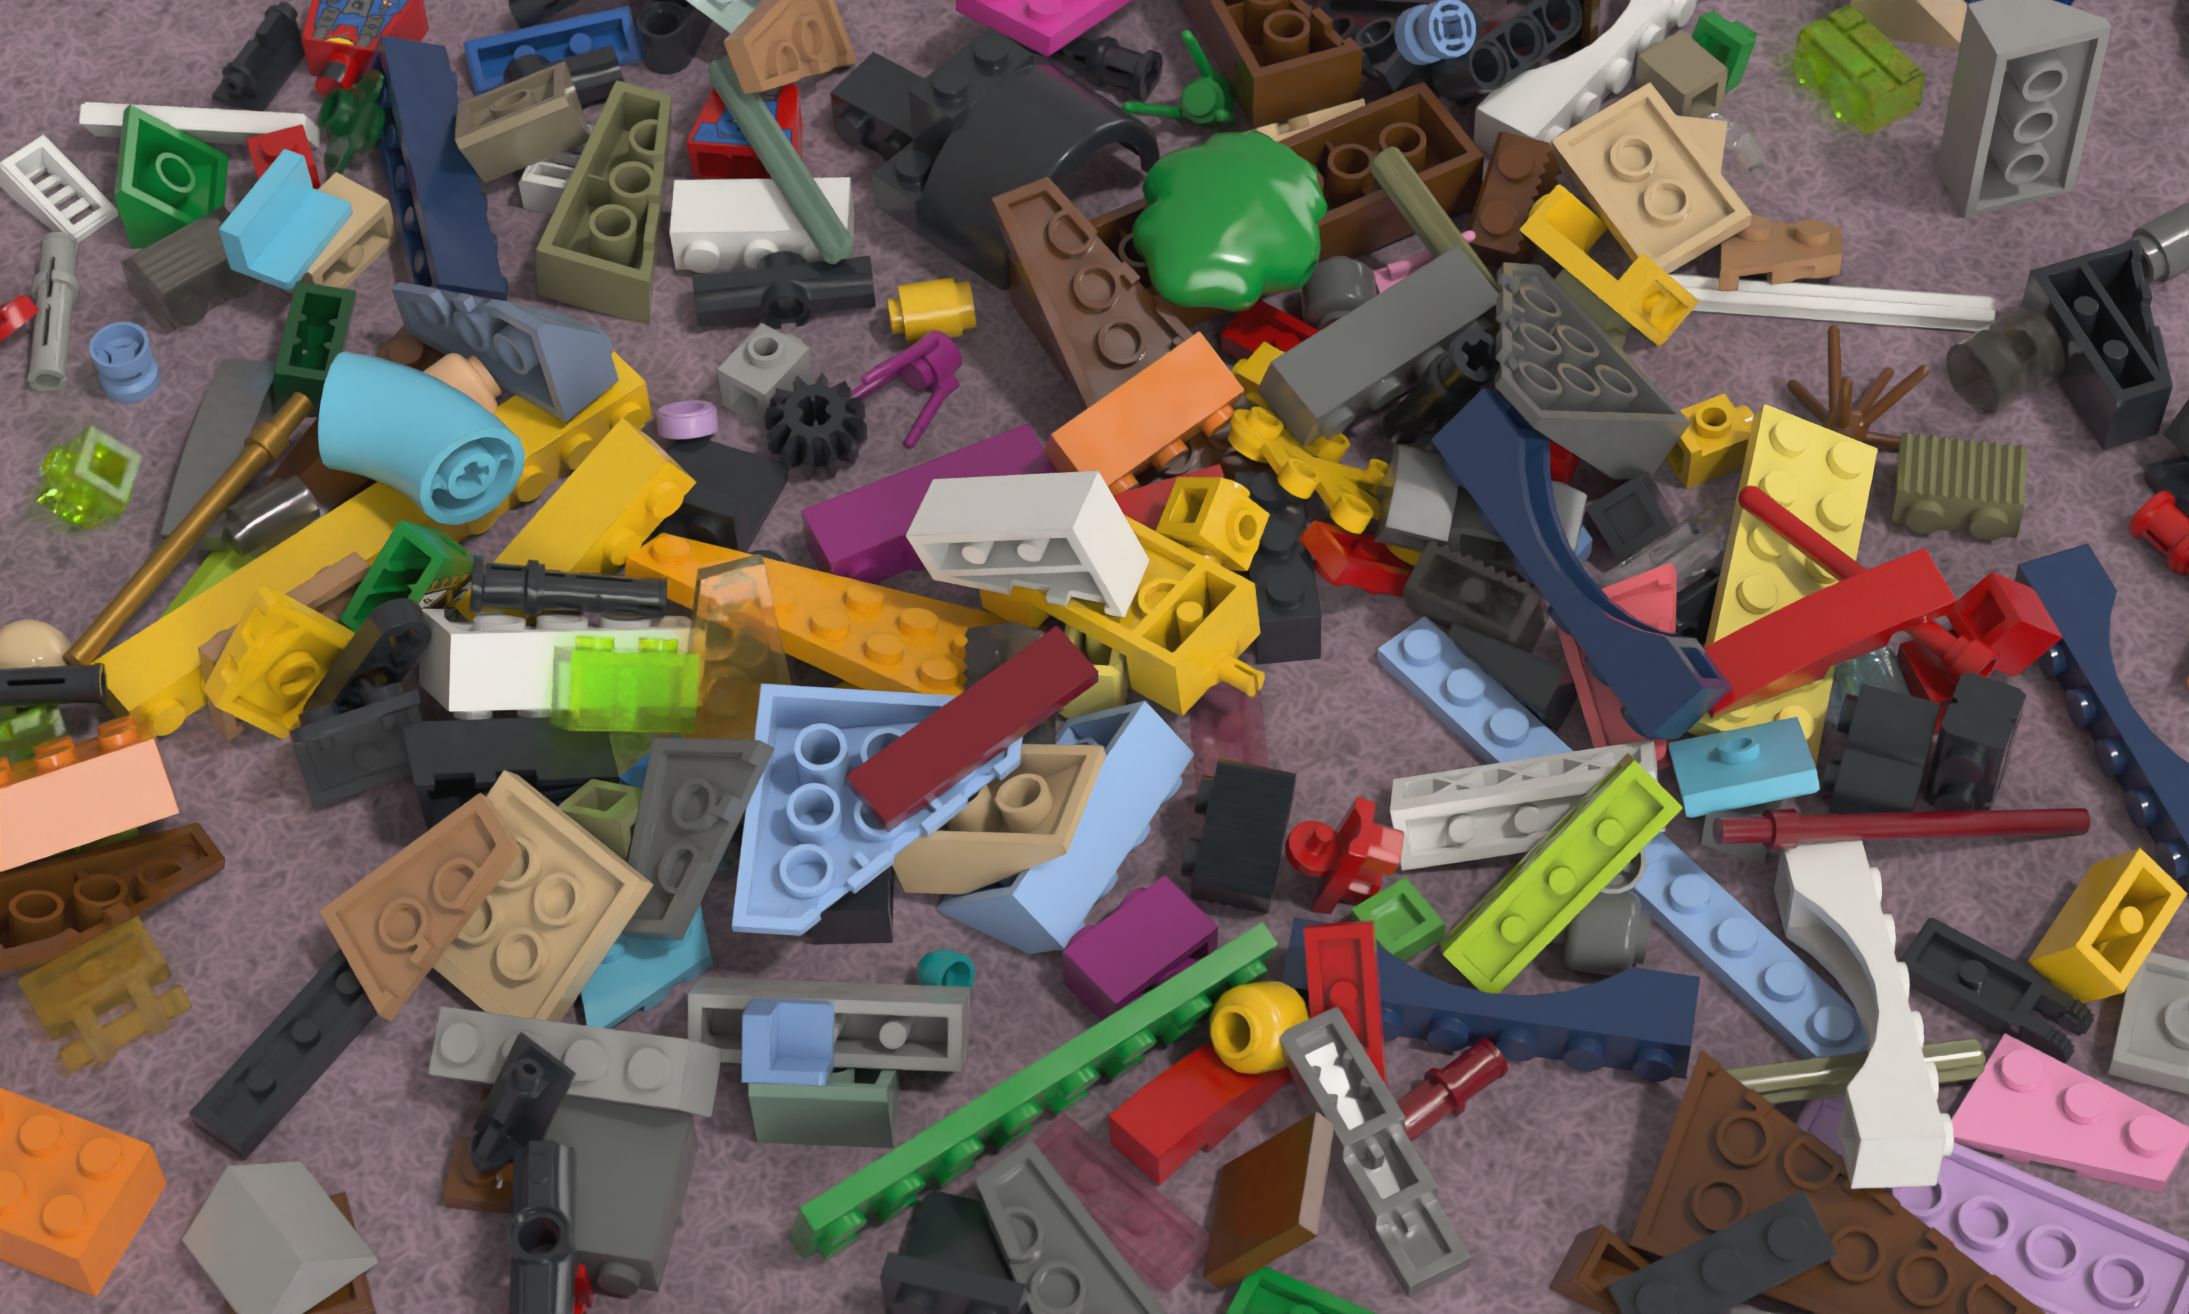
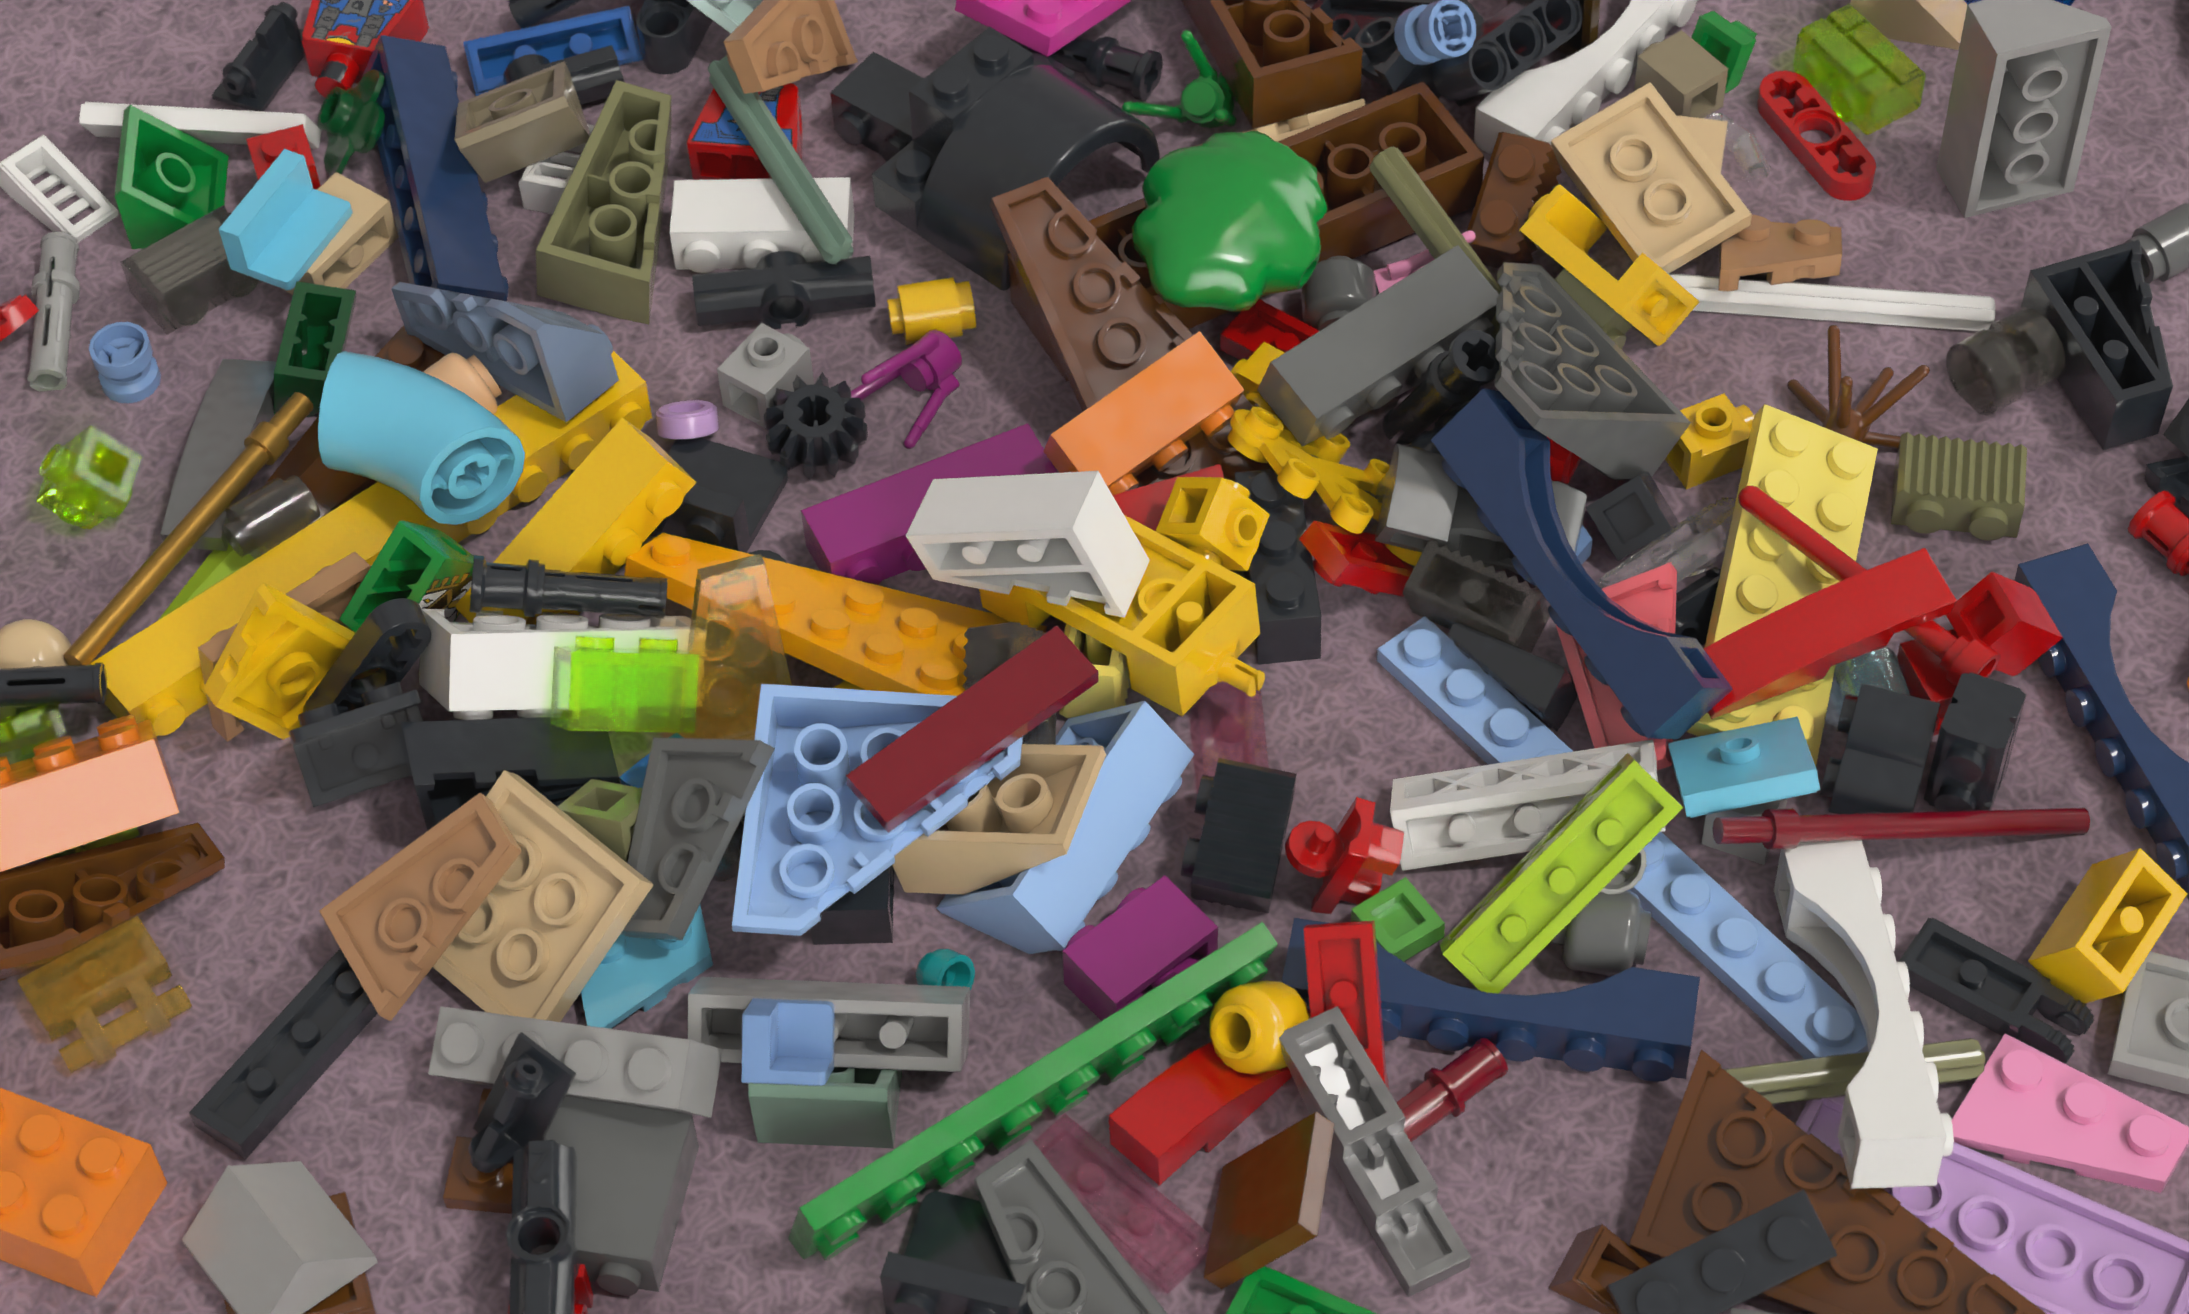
(1815, 114): none -> red beam

